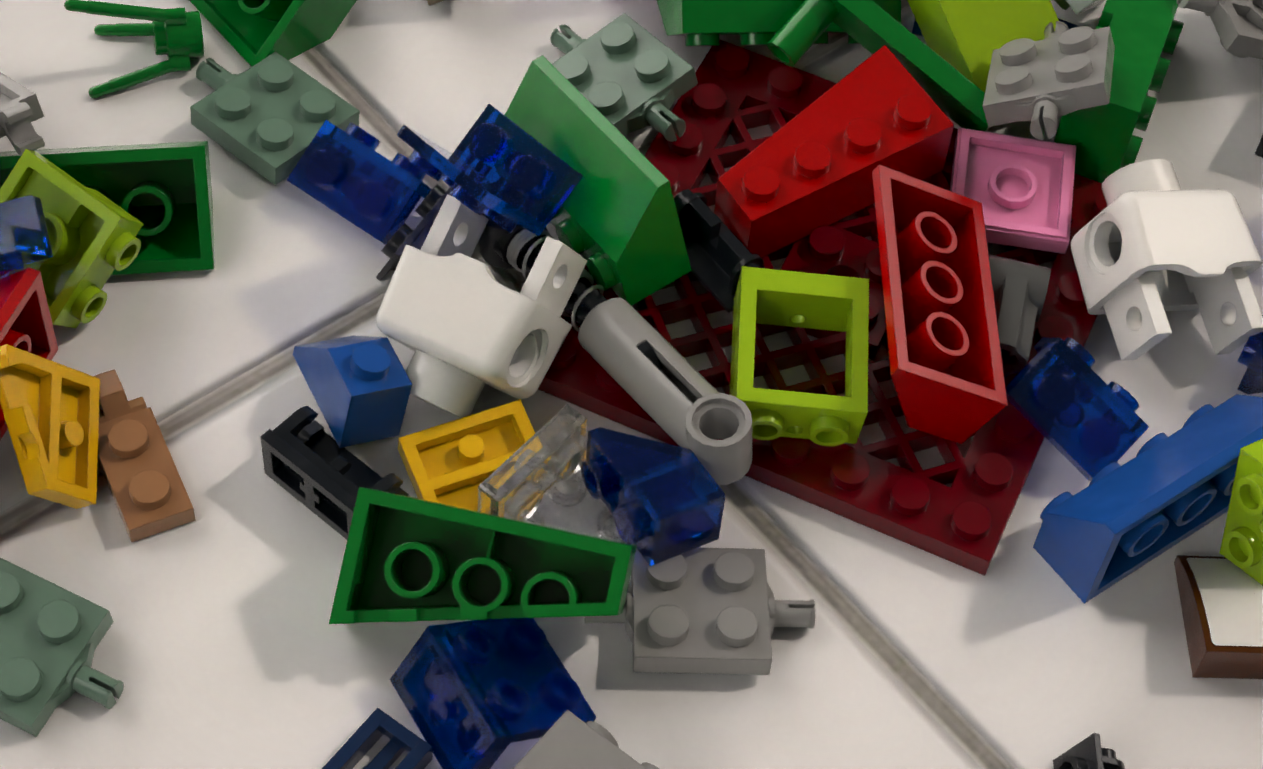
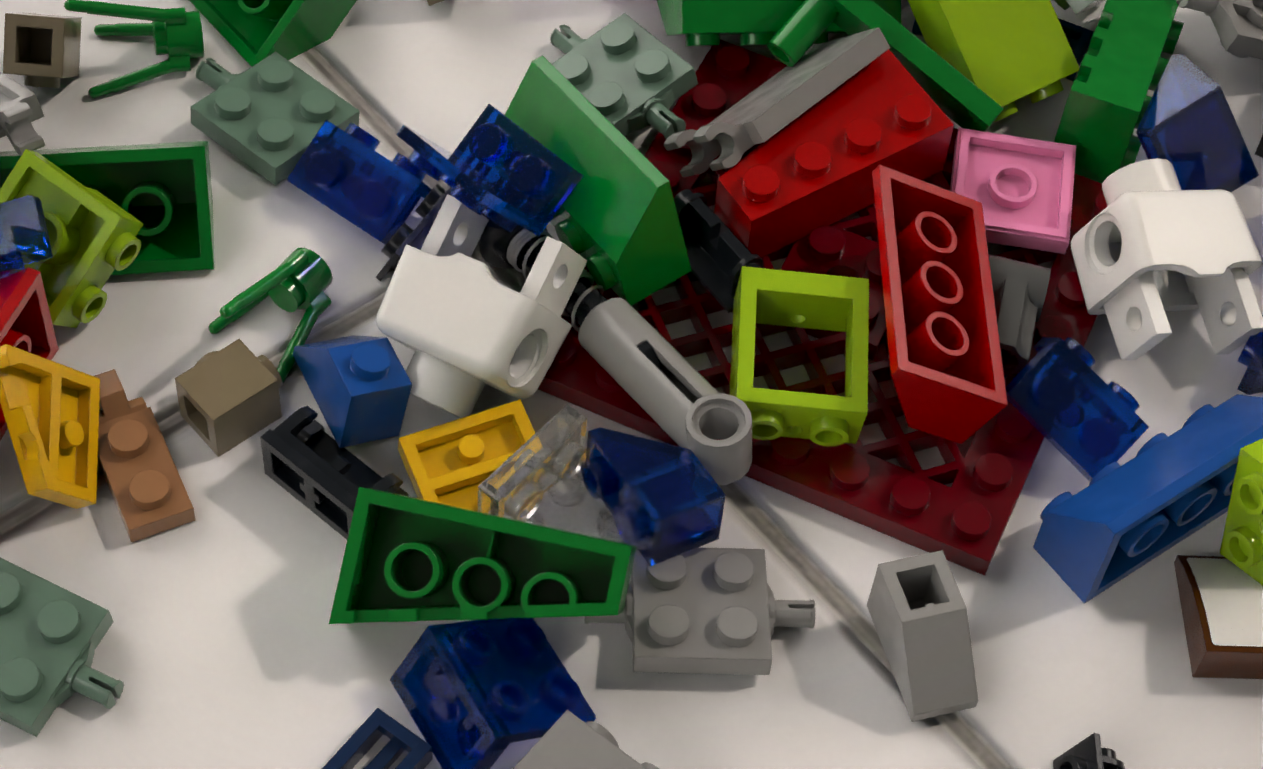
(41, 48): none -> dark tan brick
(229, 396): none -> dark tan brick
(292, 286): none -> green plant
(777, 102): none -> light grey tile
(924, 634): none -> light grey slope
(1049, 77): light grey plate -> none
(1195, 130): none -> clear blue slope

